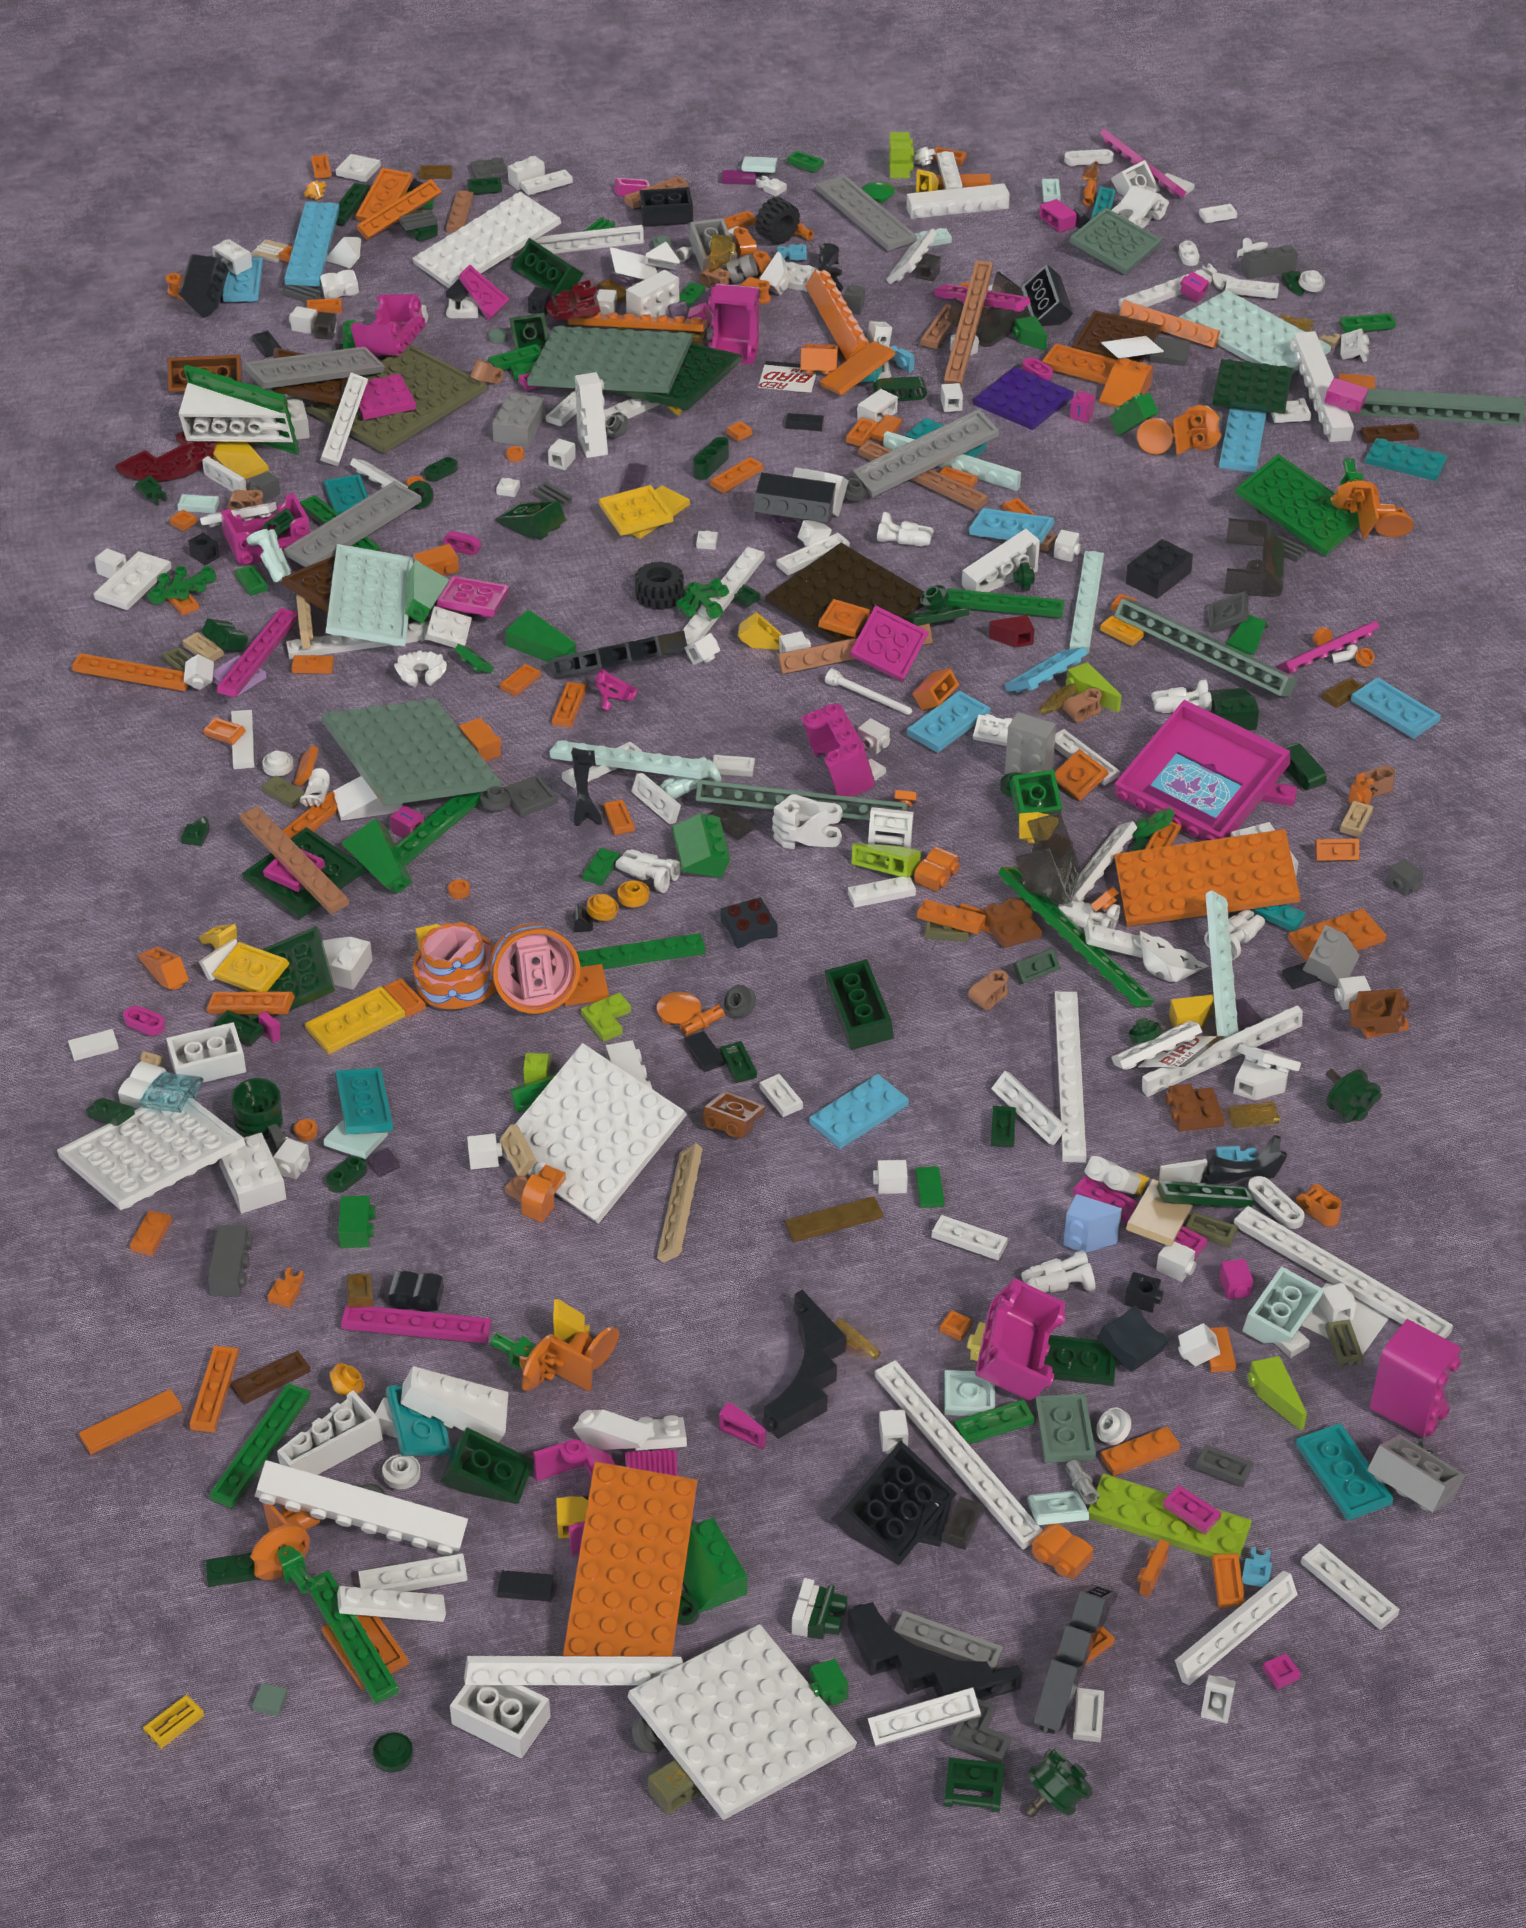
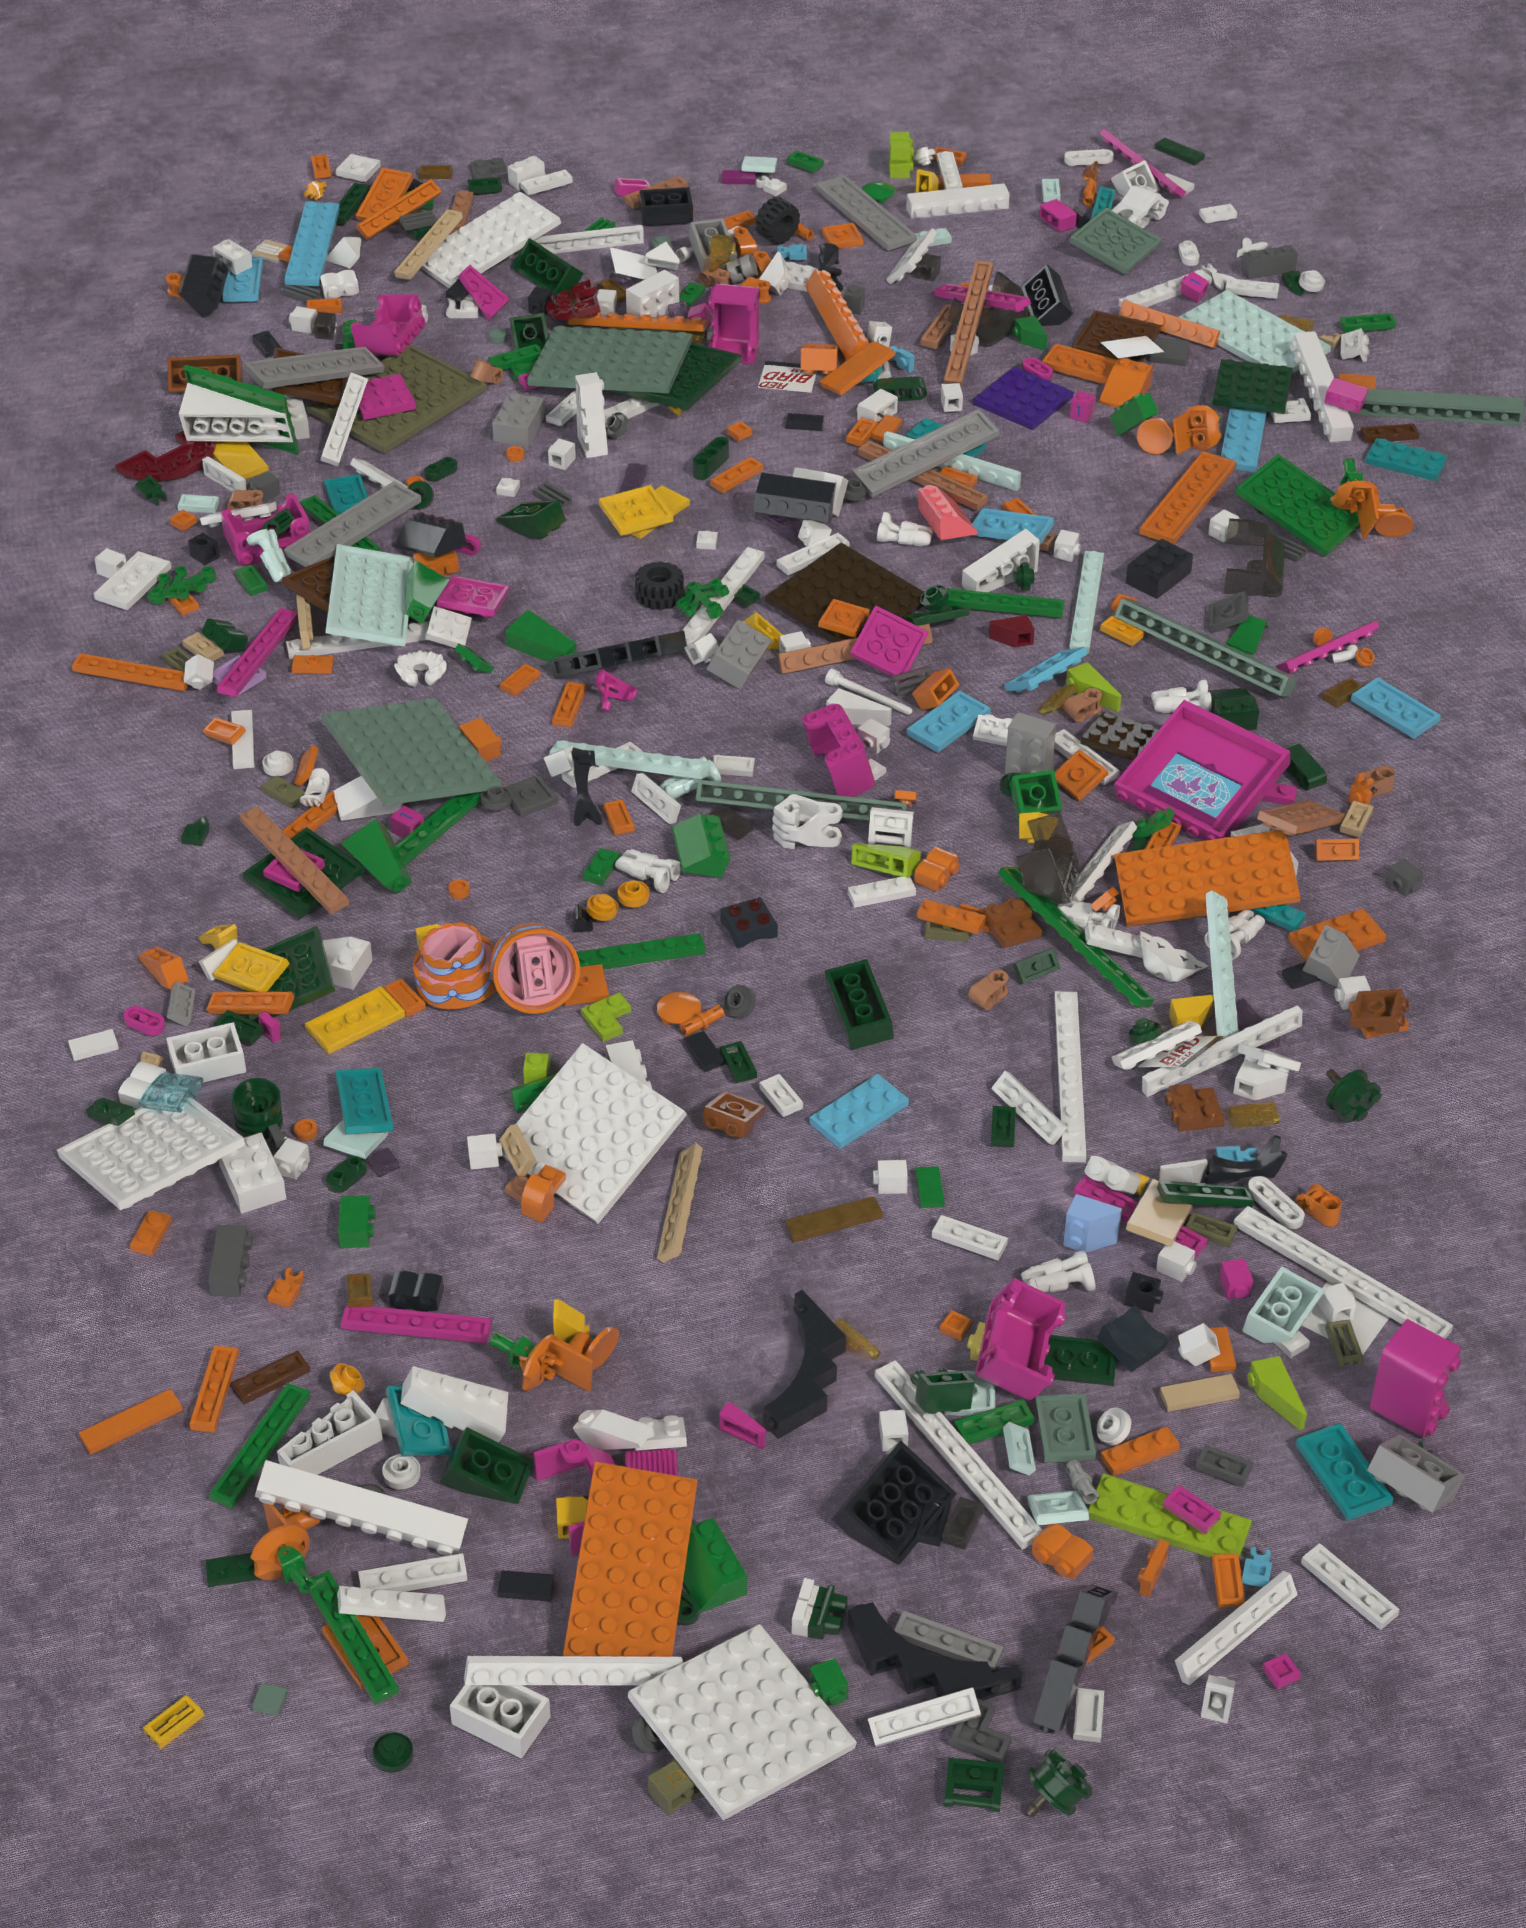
(181, 1004): none -> light grey plate
(428, 244): none -> tan plate
(431, 535): none -> black slope
(559, 761): none -> white brick
(739, 654): none -> light grey brick
(842, 235): none -> orange tile
(860, 709): none -> white slope
(926, 669): none -> dark grey tile
(943, 514): none -> coral slope
(943, 1390): none -> dark green brick
(1019, 1448): none -> light aqua plate
(1118, 735): none -> dark brown plate
(1179, 151): none -> dark green tile
(1188, 497): none -> orange plate
(1199, 1392): none -> tan tile
(1219, 525): none -> white brick
(1300, 817): none -> nougat plate

